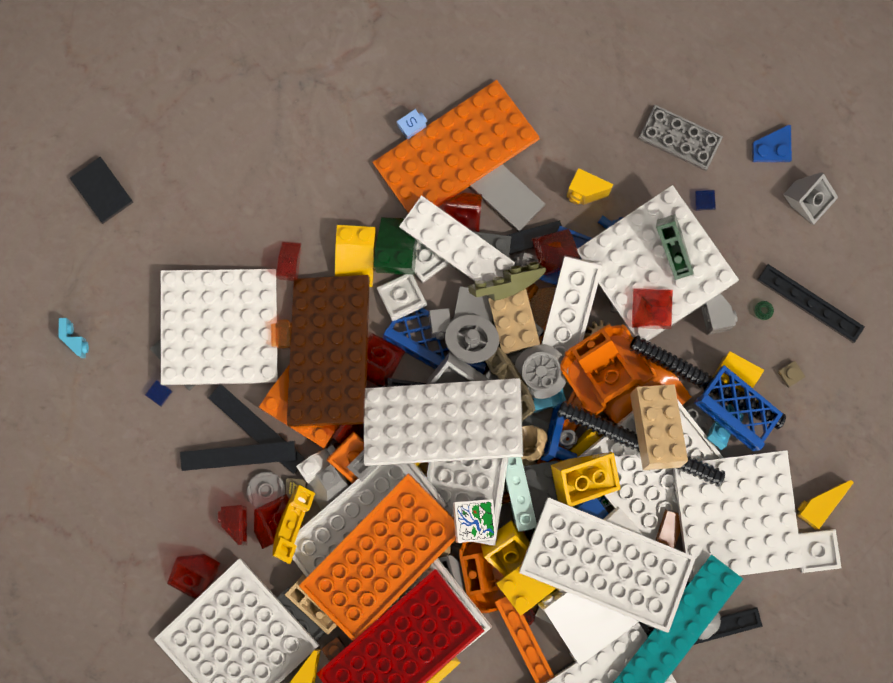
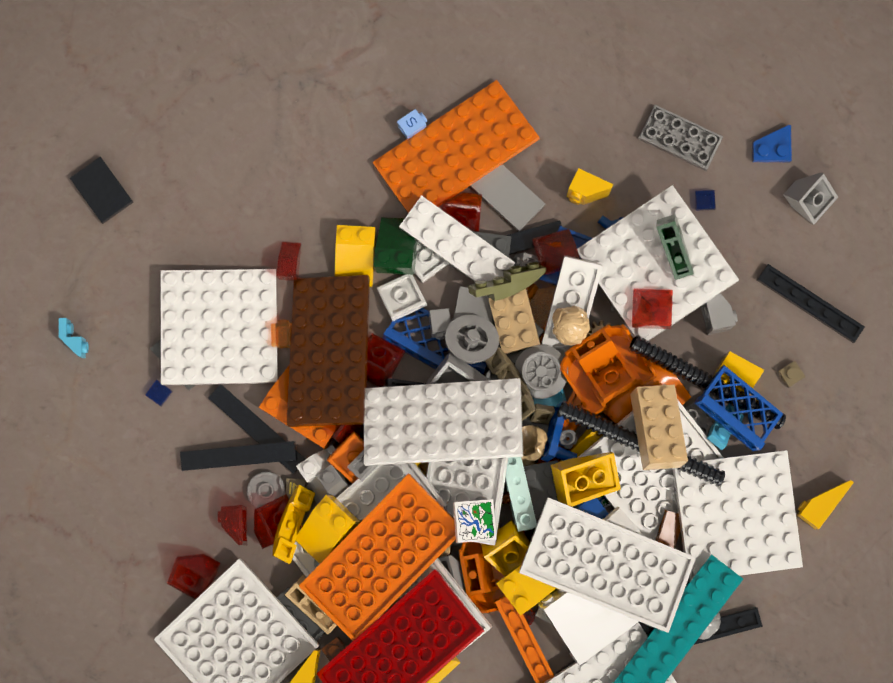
(326, 528): none -> yellow slope
(542, 414): none -> dark tan tile
(570, 325): none -> tan hair
(757, 310): clear green plate -> none
(819, 551): white tile -> none

